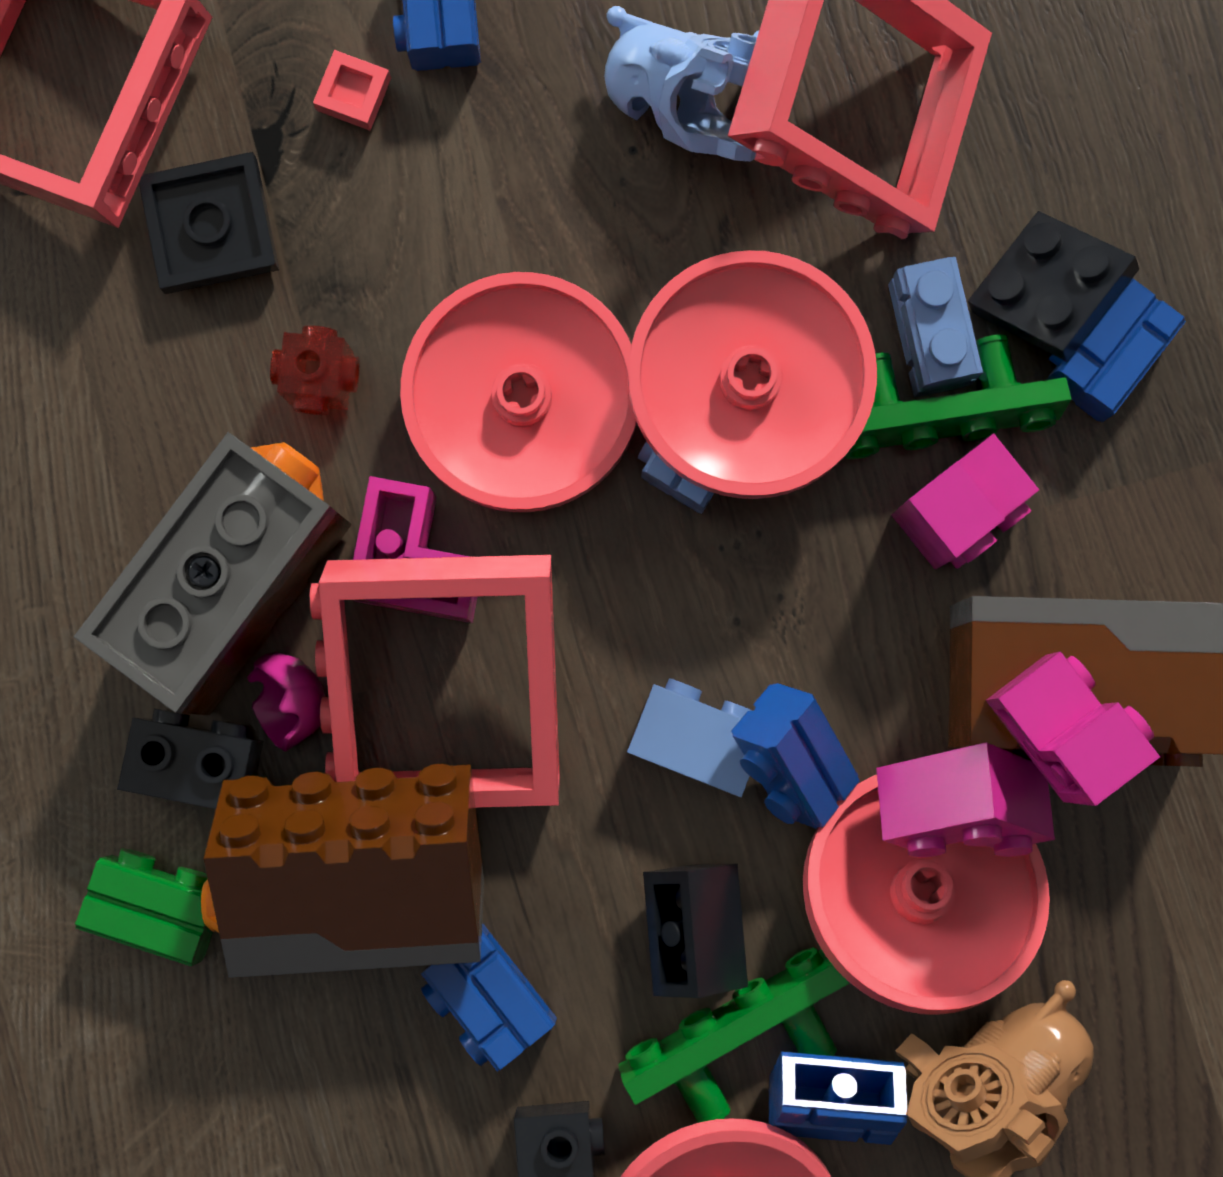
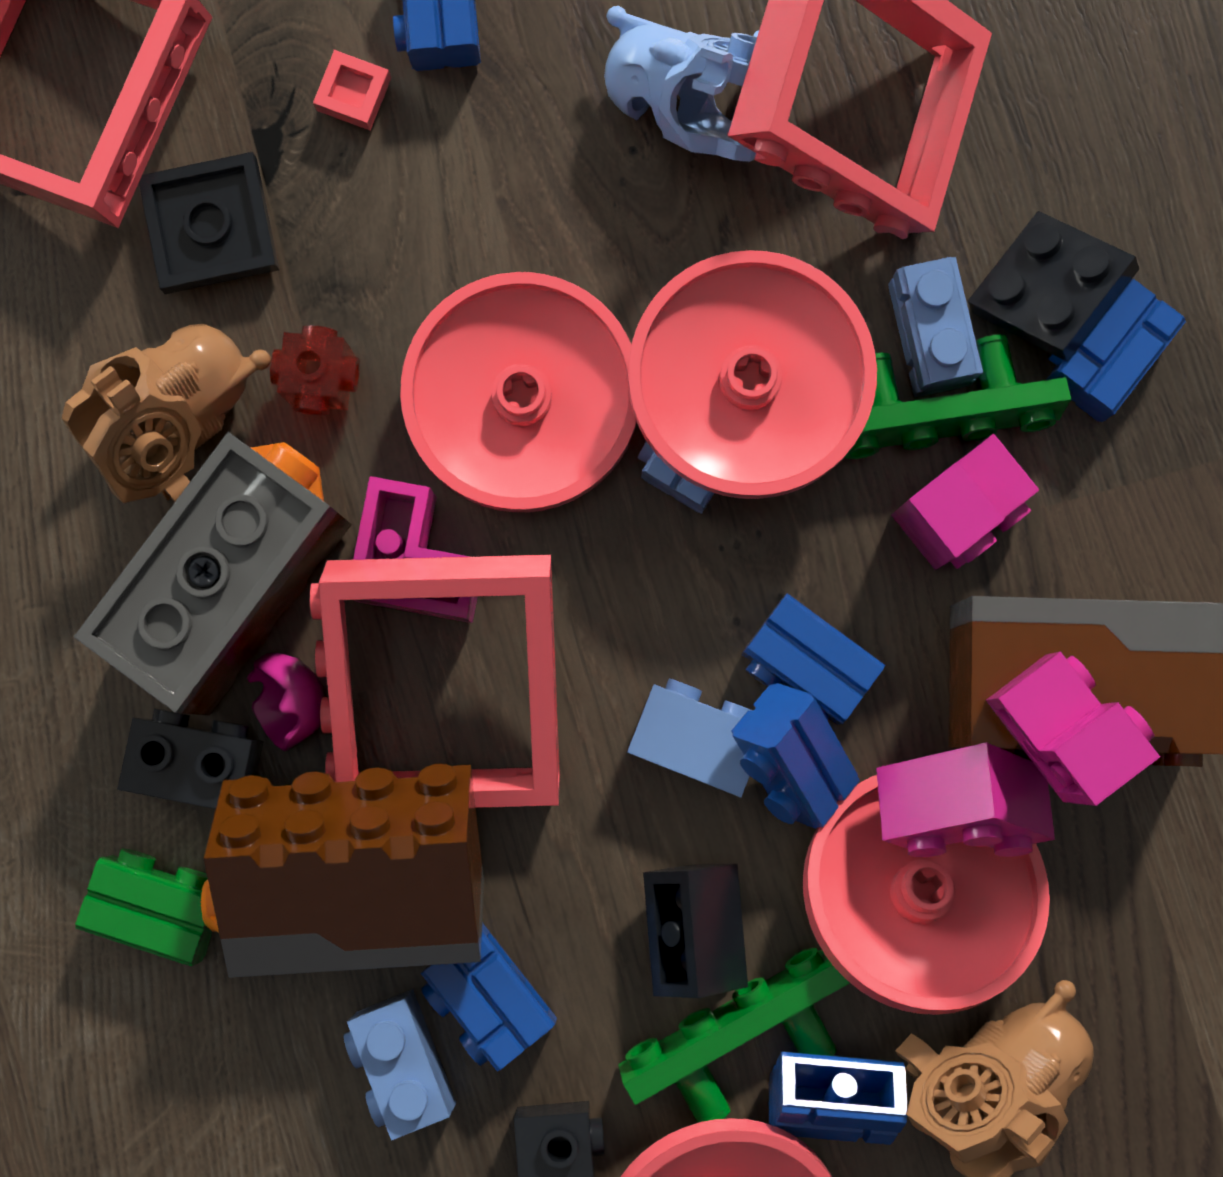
(160, 408): none -> medium nougat helmet
(400, 1065): none -> medium blue brick
(812, 657): none -> blue brick

